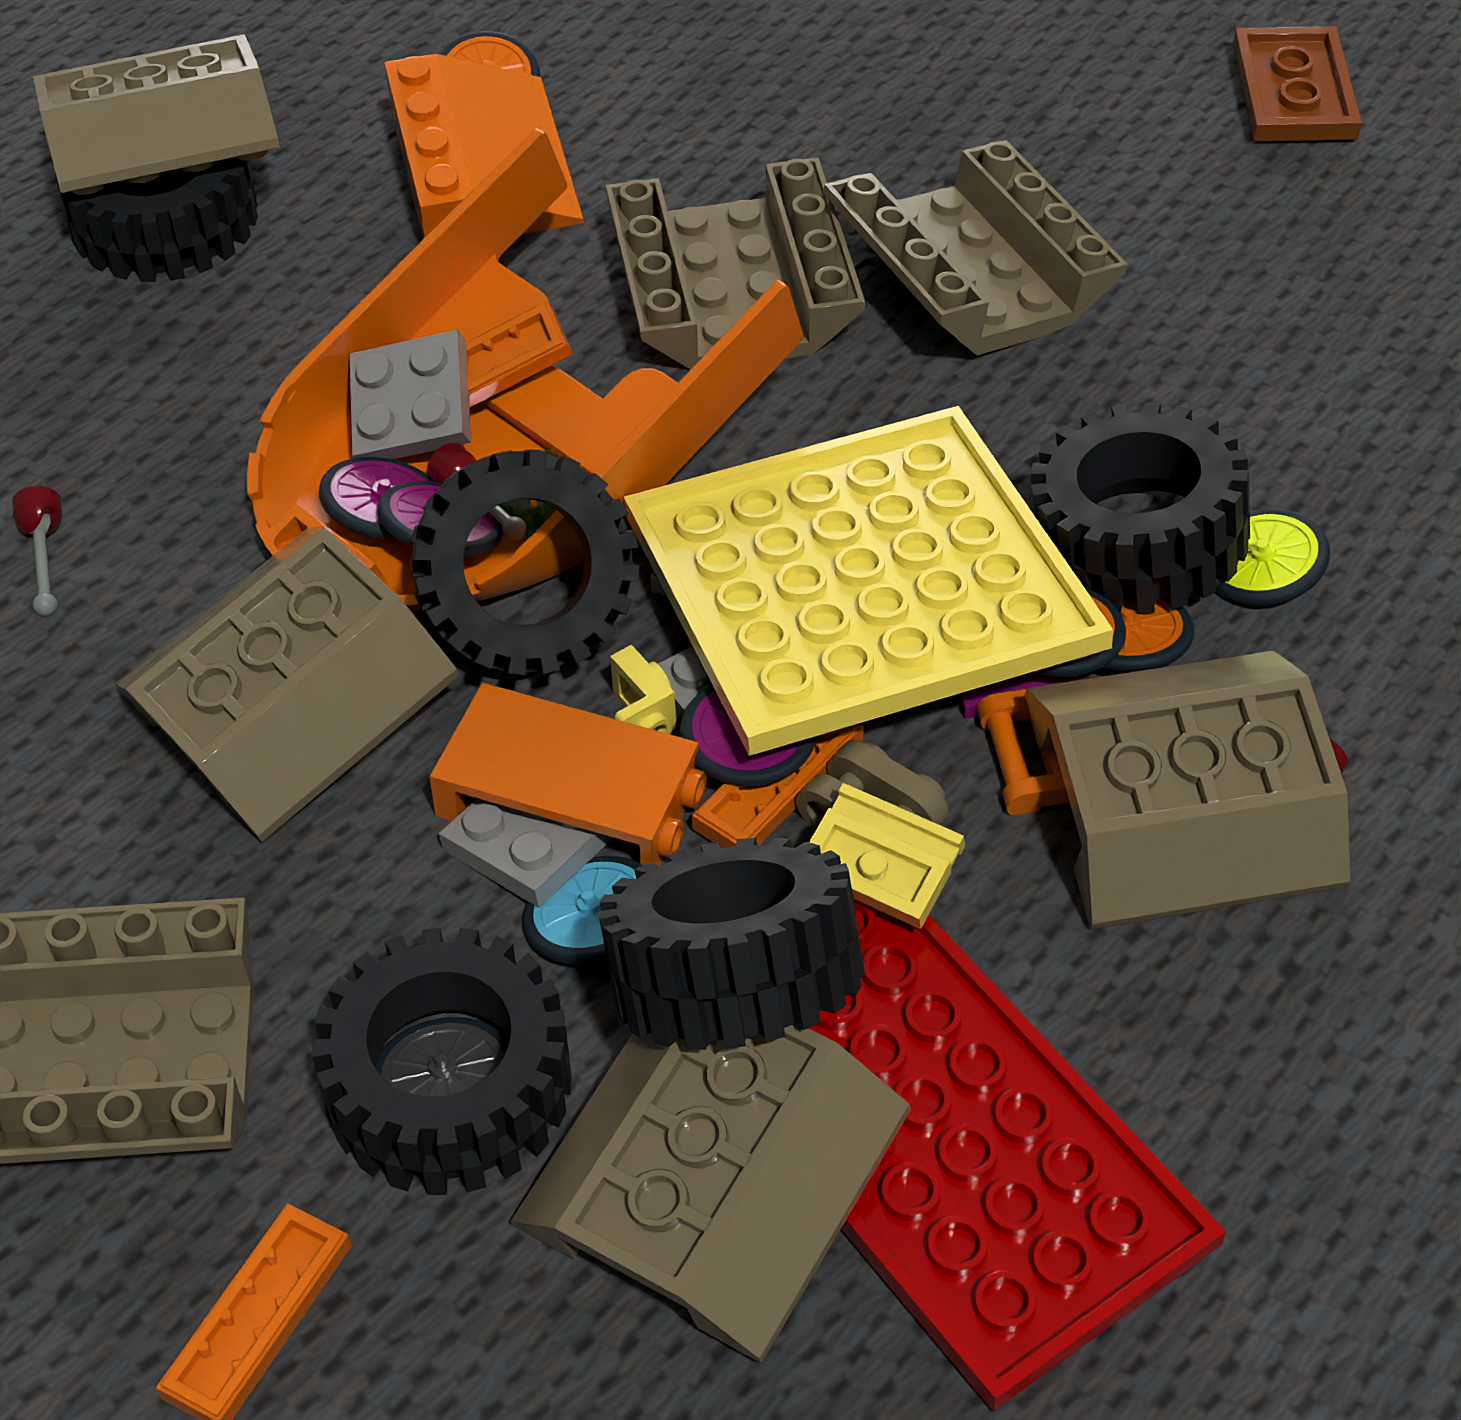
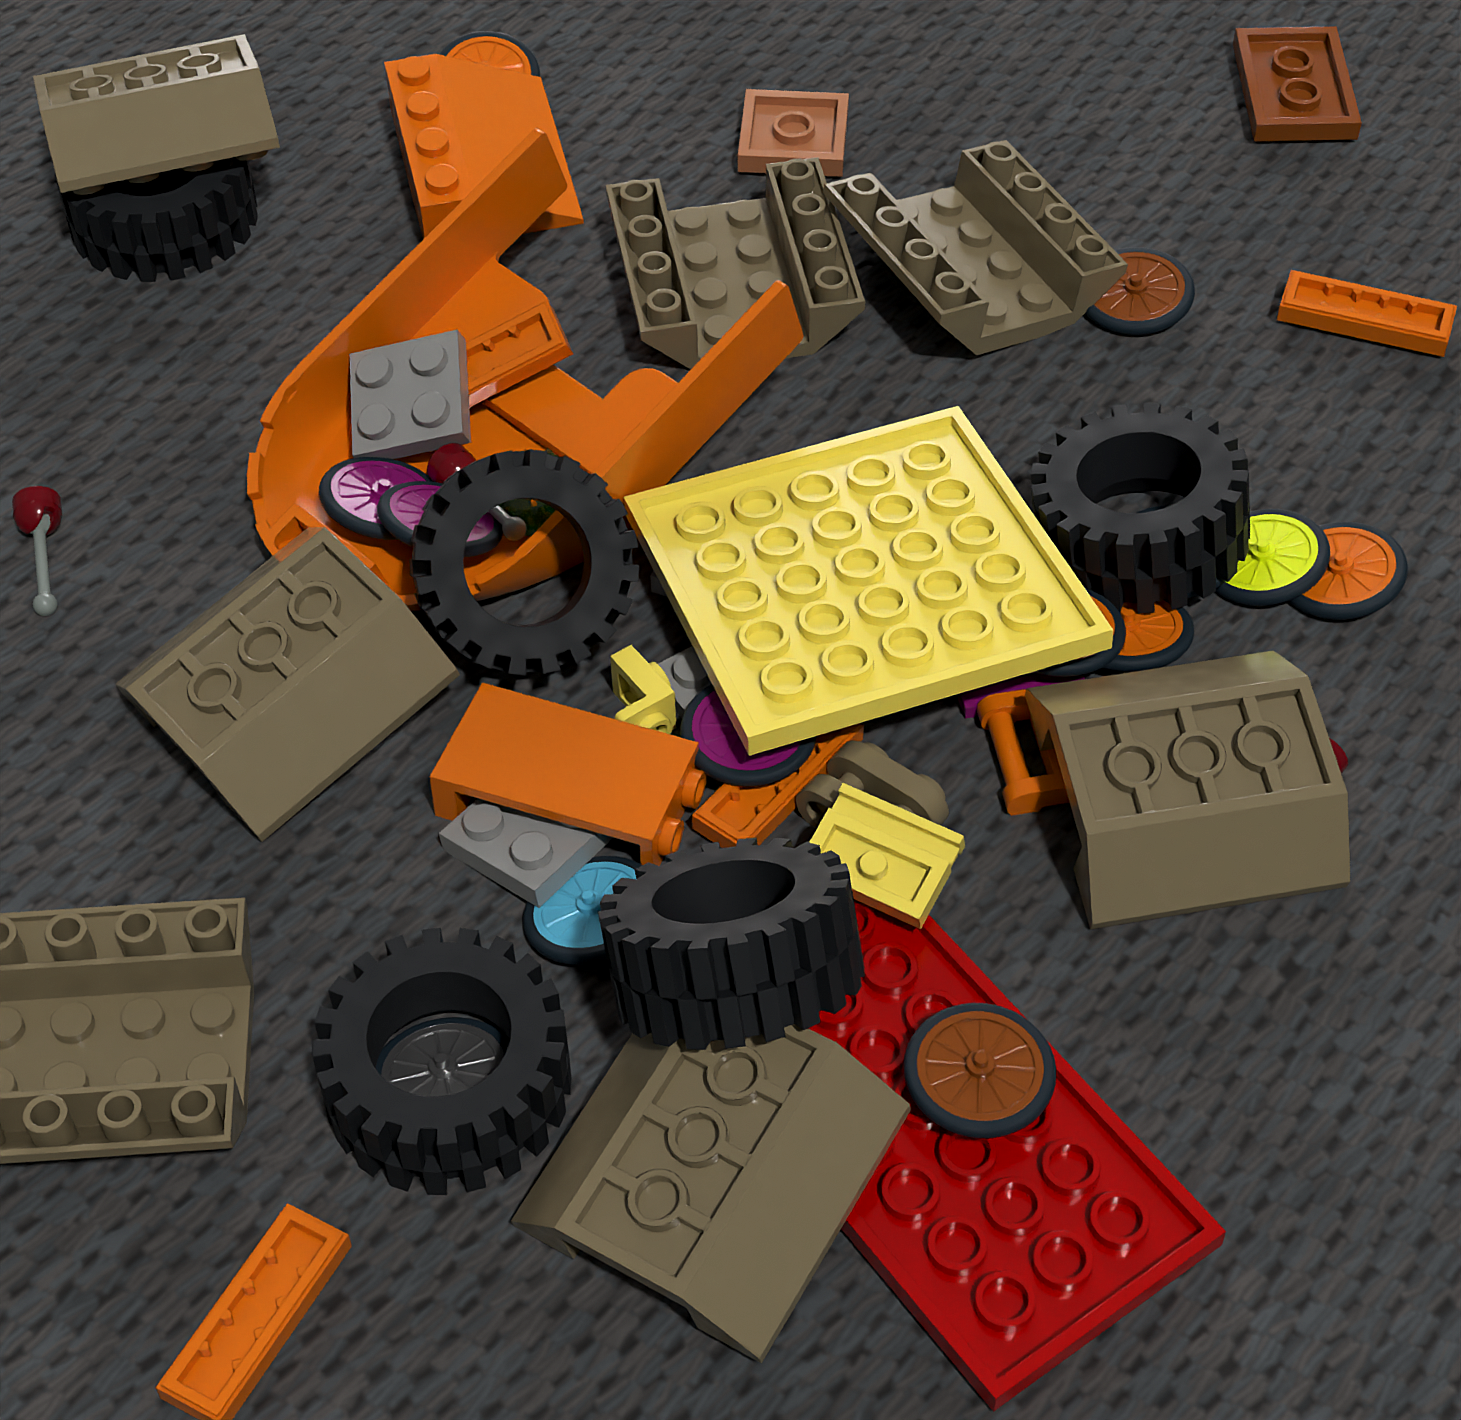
(793, 126): none -> nougat plate
(979, 1070): none -> dark orange wheel
(1147, 297): none -> dark orange wheel
(1362, 574): none -> orange wheel
(1367, 313): none -> orange plate

